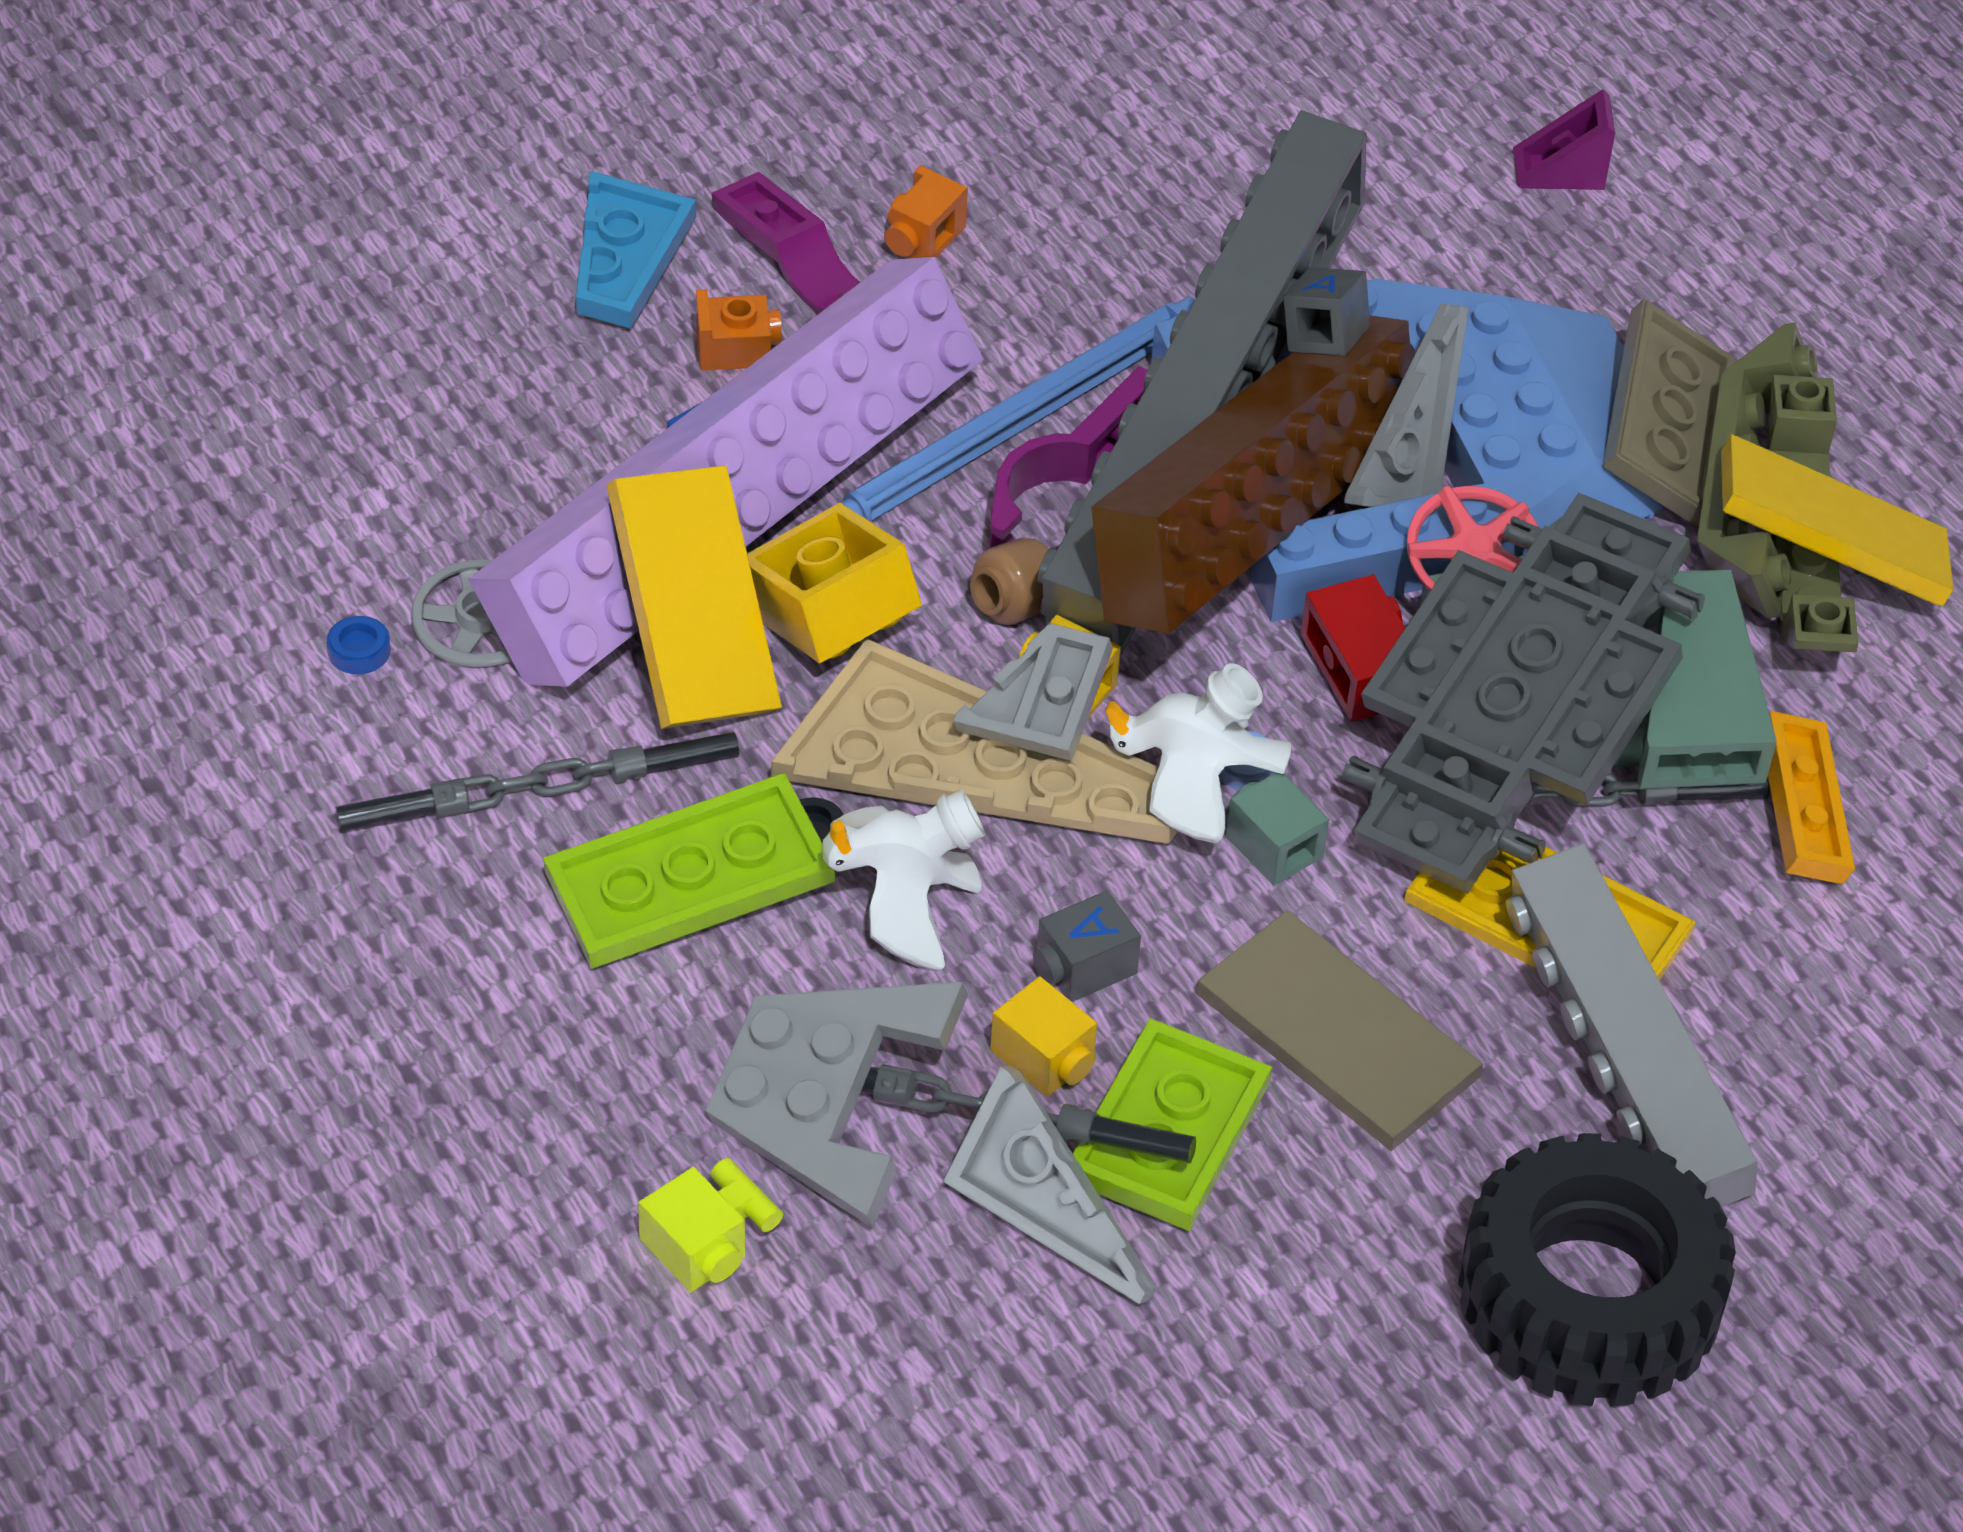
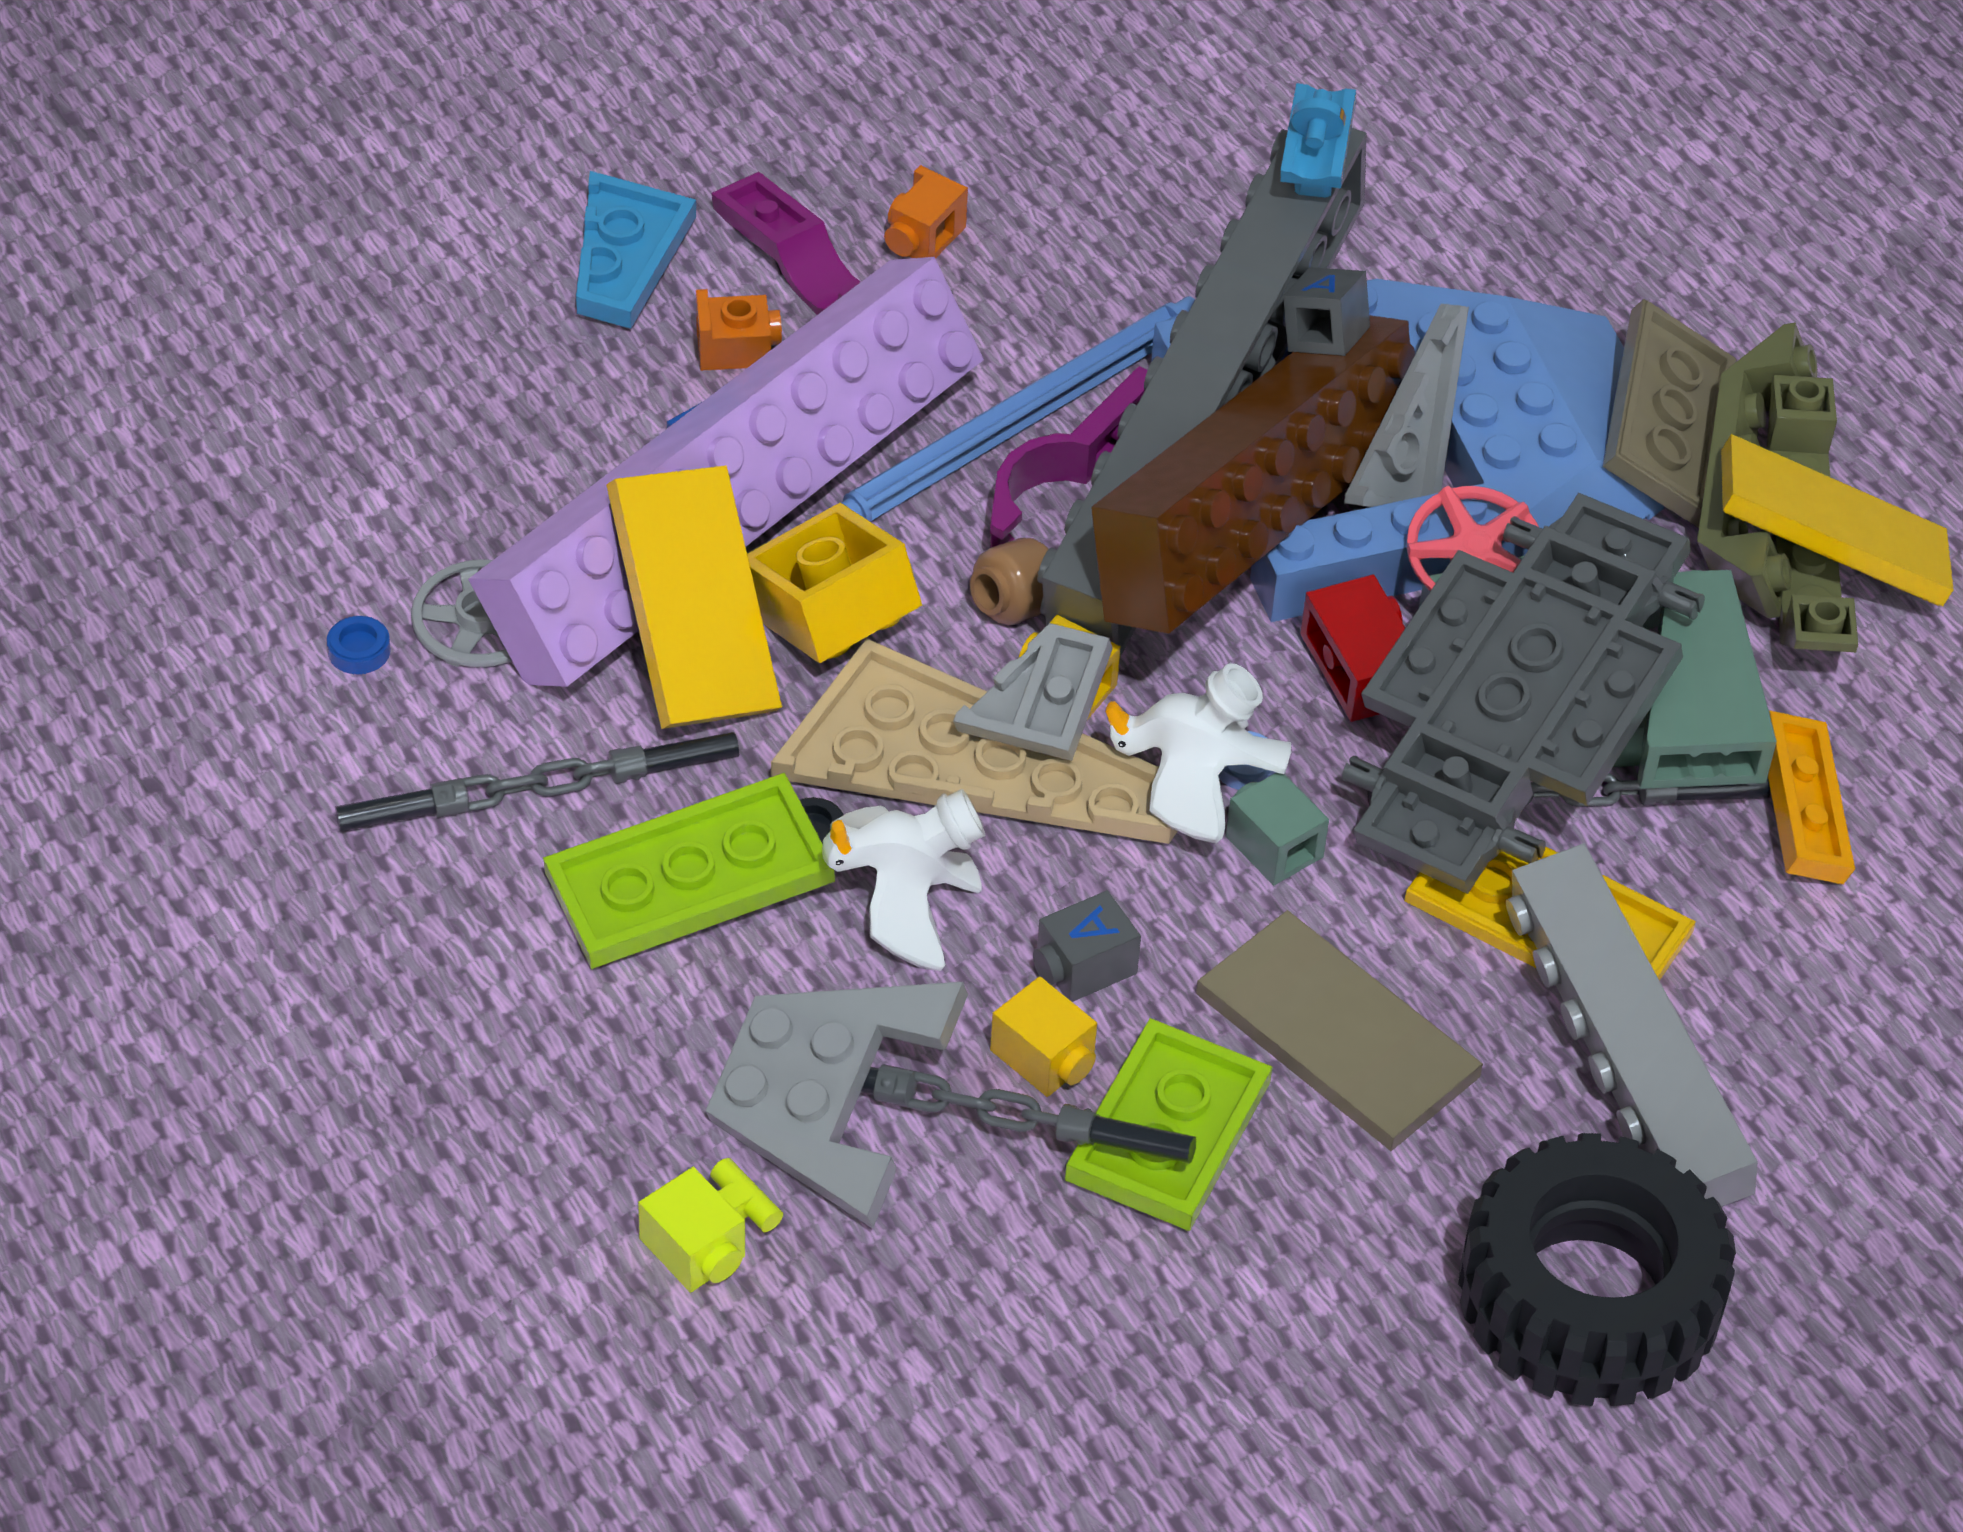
(1031, 1179): light grey wing -> none
(1318, 139): none -> dark azure hips
(1569, 150): magenta slope -> none

